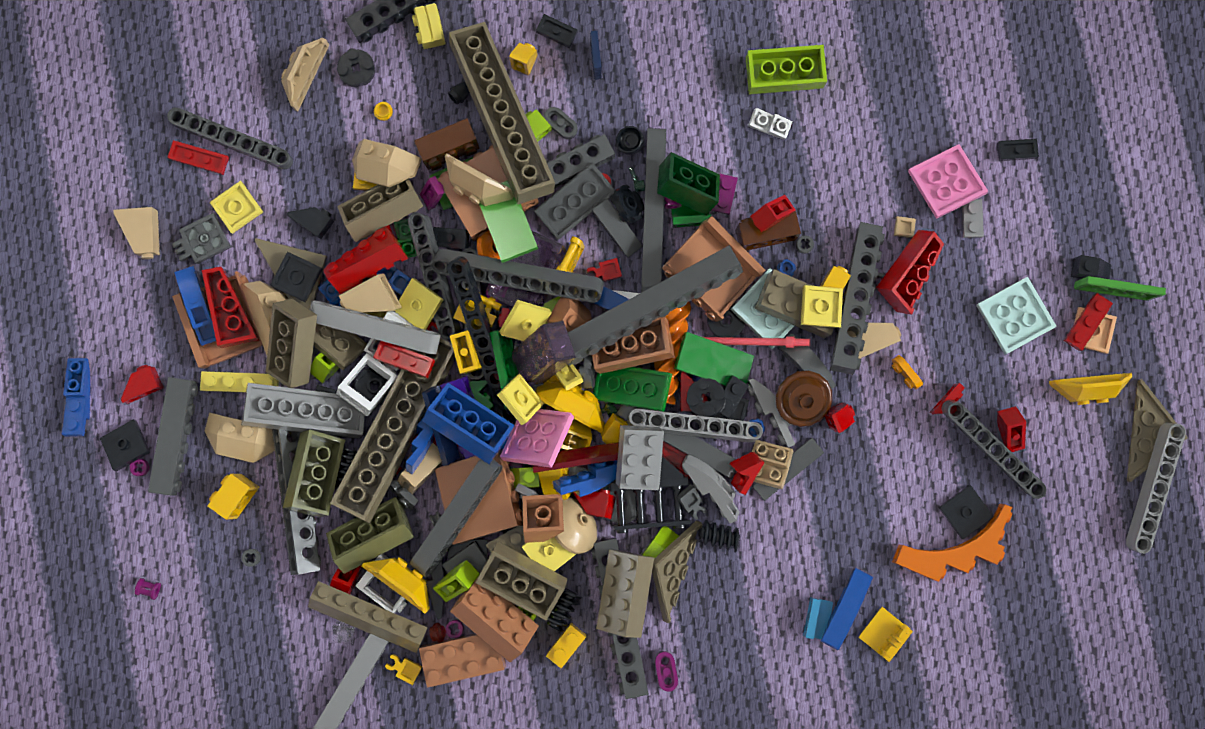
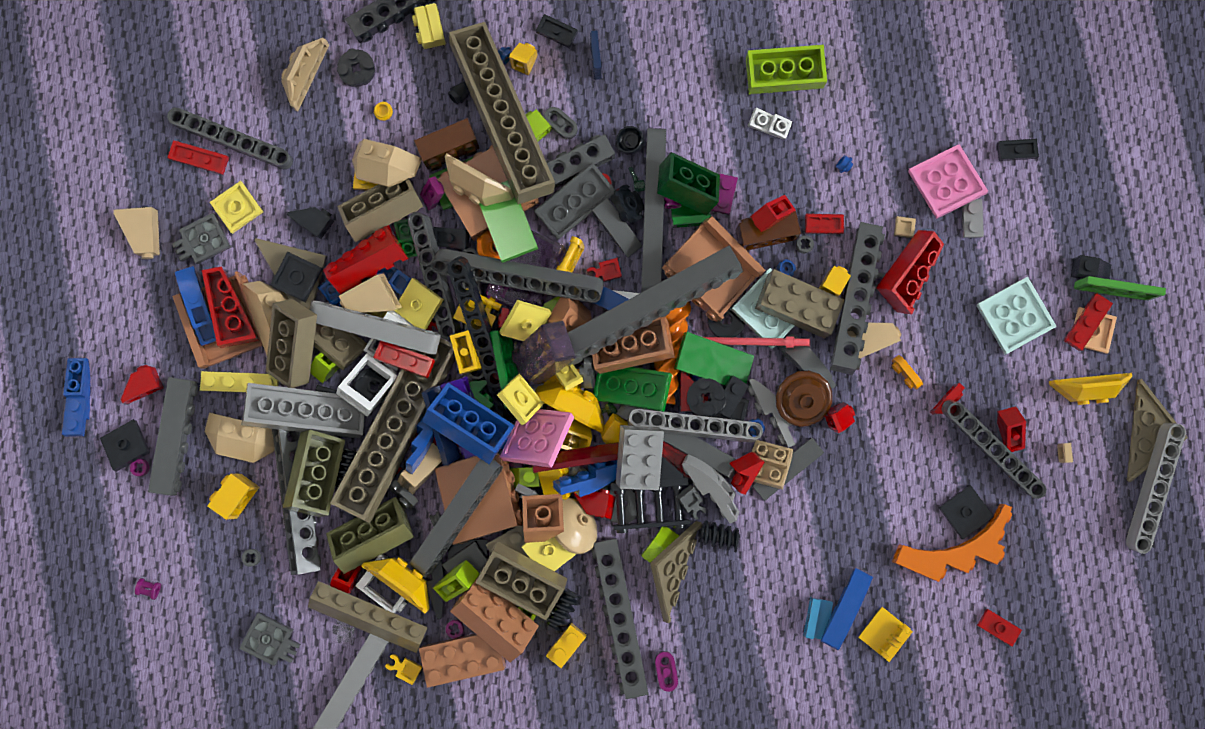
(269, 640): none -> dark grey piece
(437, 632): clear red plate -> none
(505, 52): none -> blue plate
(625, 593): dark tan brick -> none
(821, 306): light yellow plate -> none
(824, 223): none -> red plate
(844, 164): none -> blue plate
(999, 627): none -> red plate
(1065, 453): none -> tan tile

